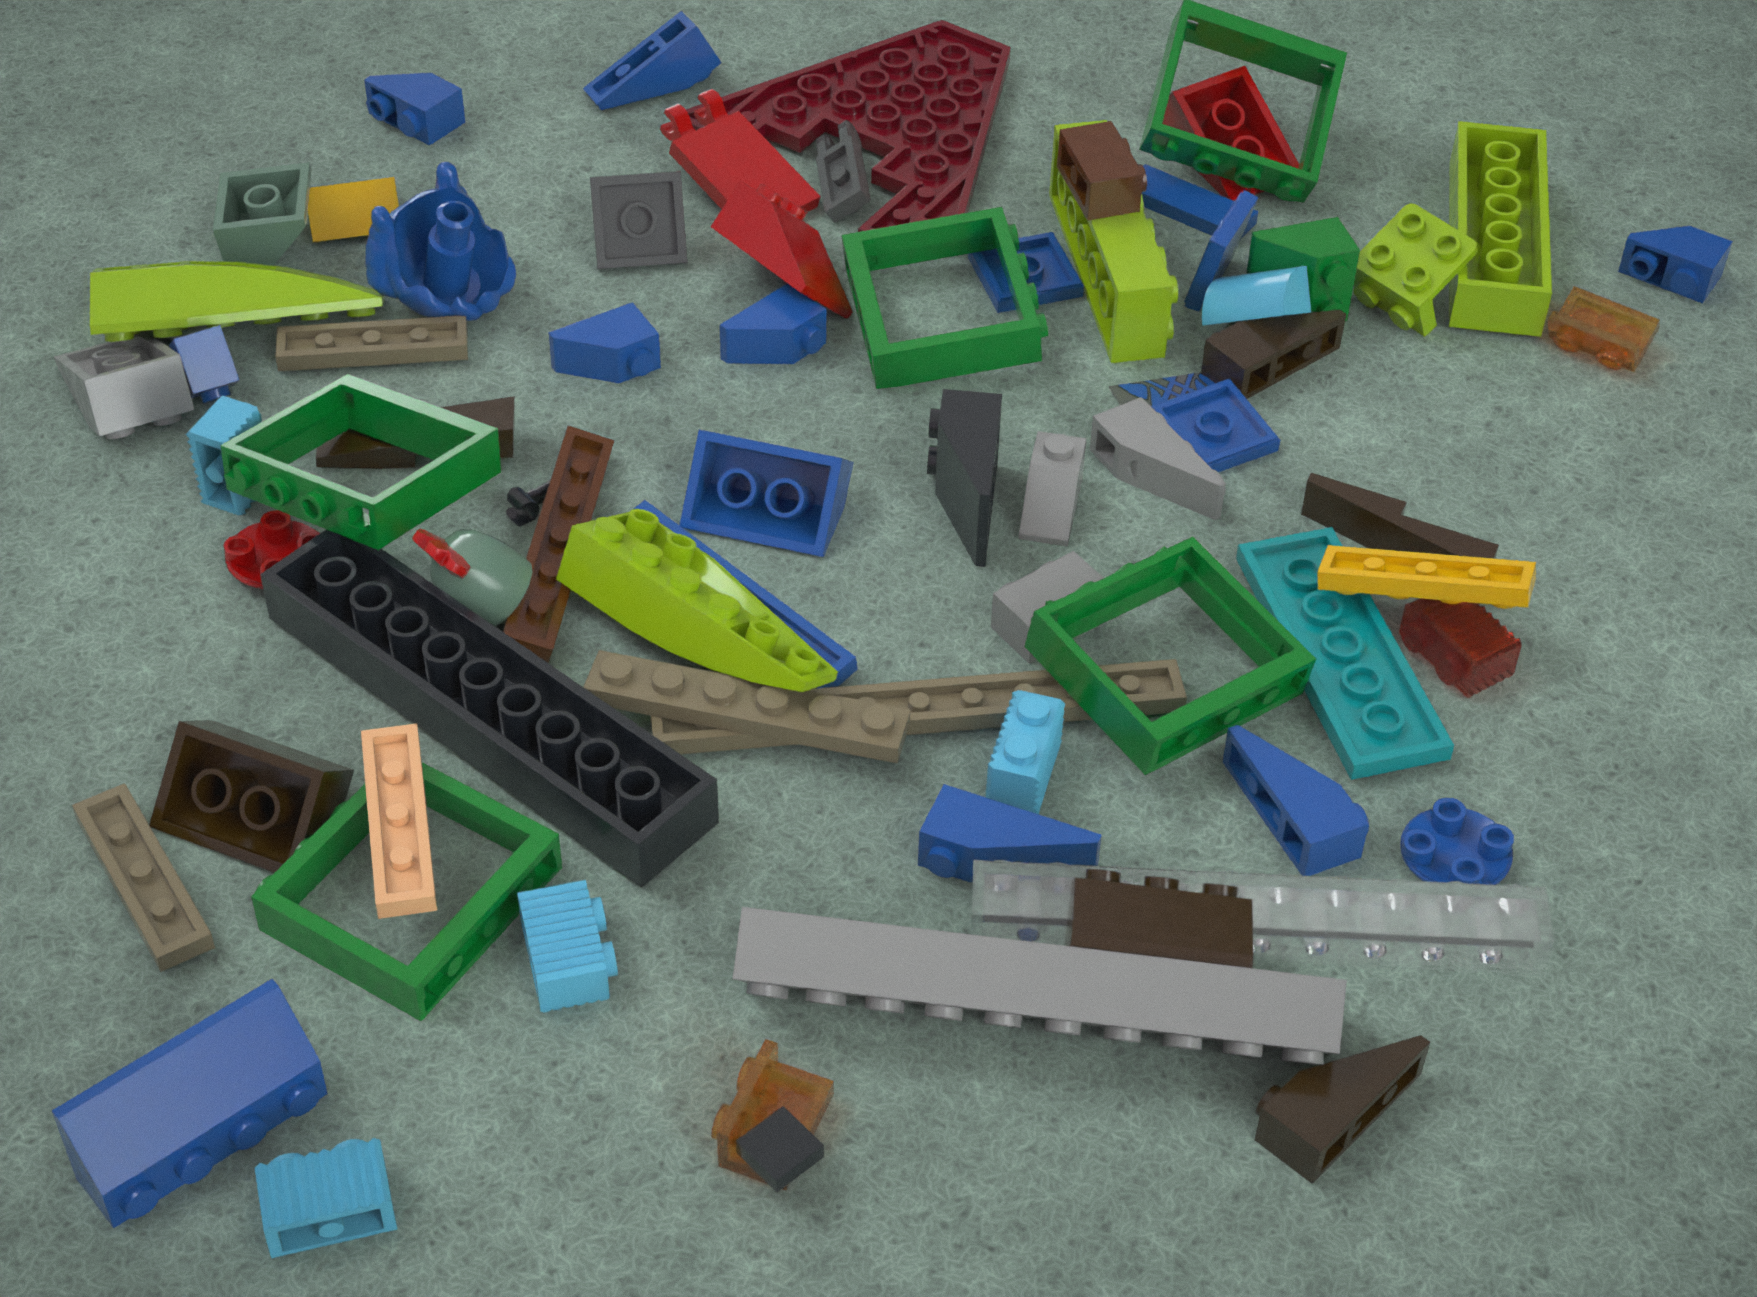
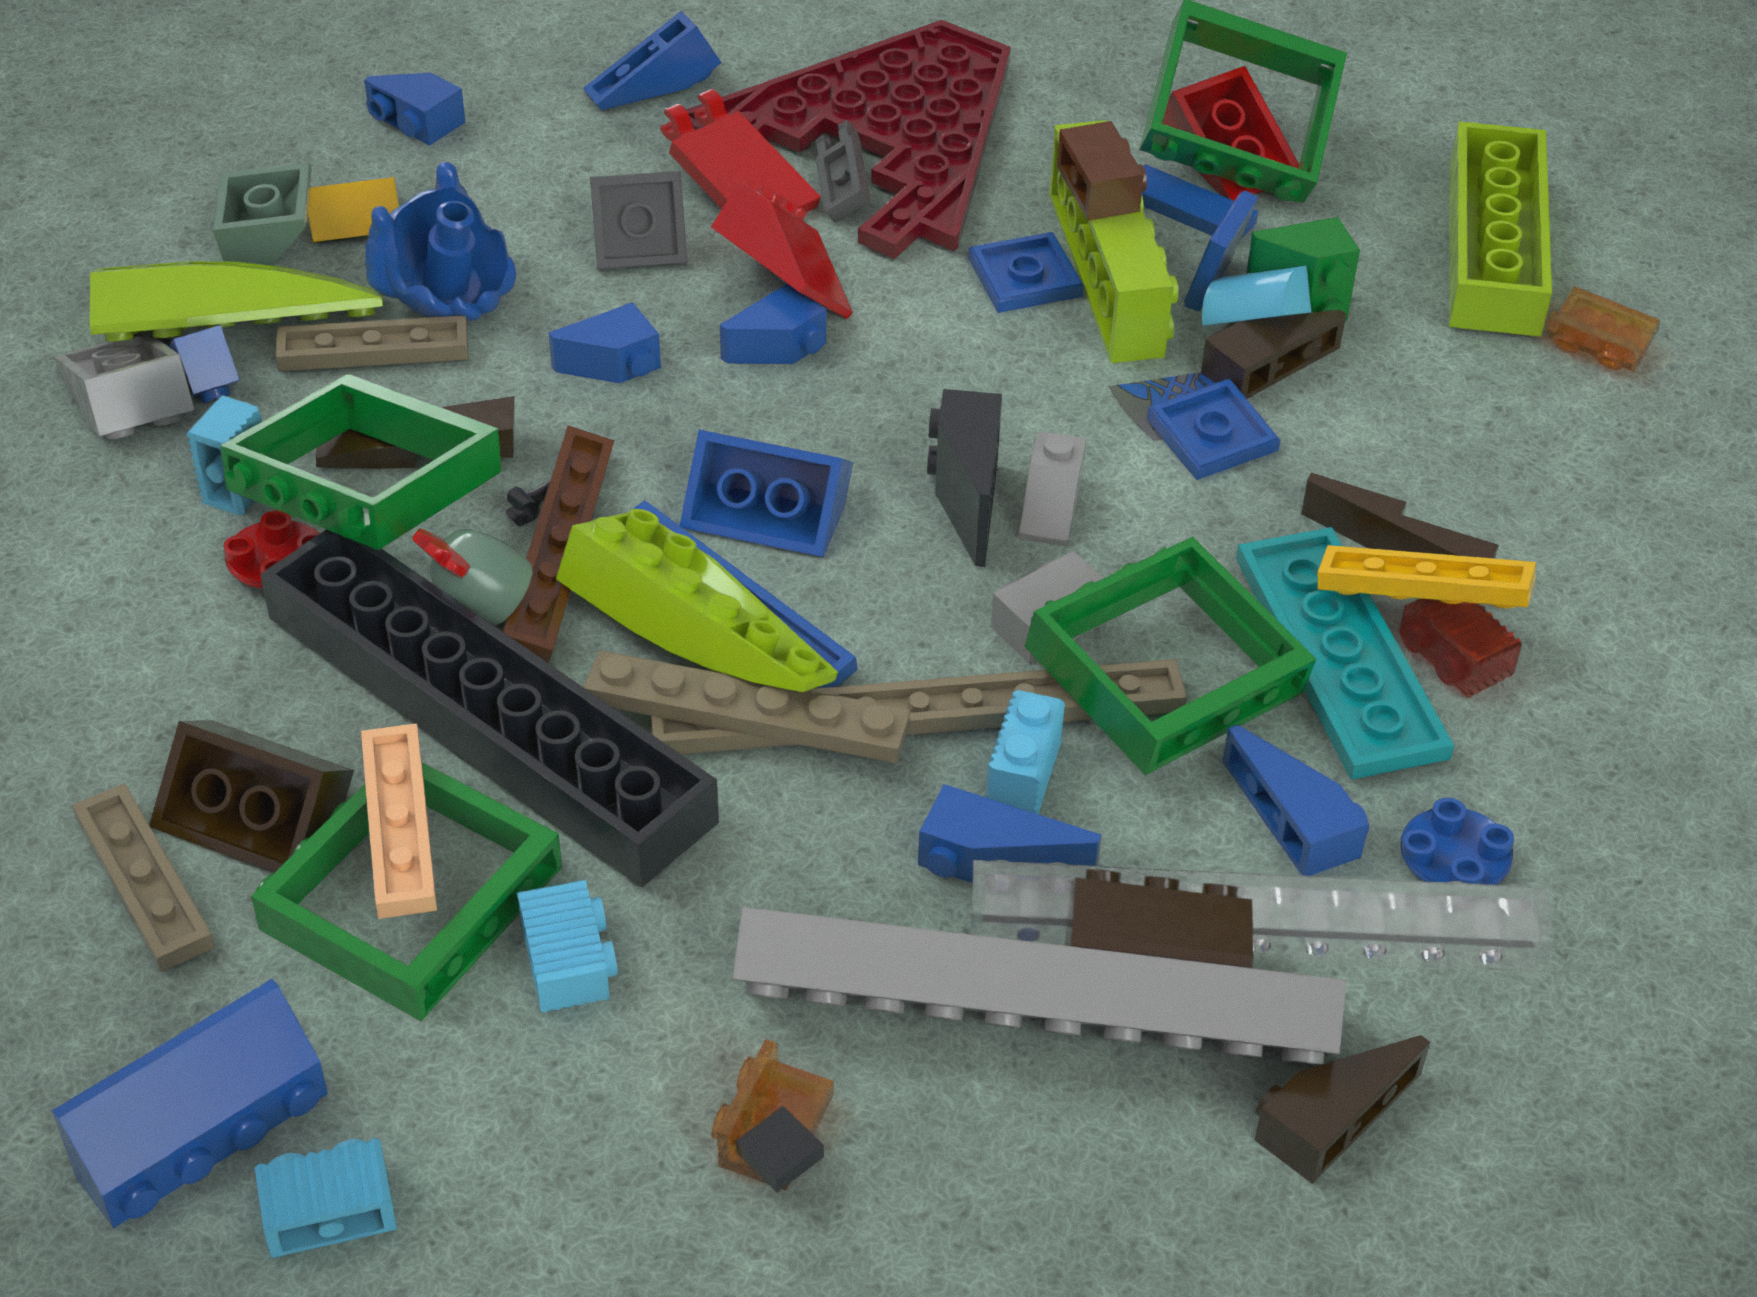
(951, 352): green window -> none
(1150, 455): light grey slope -> none
(1410, 266): lime bracket -> none
(1677, 260): blue slope -> none

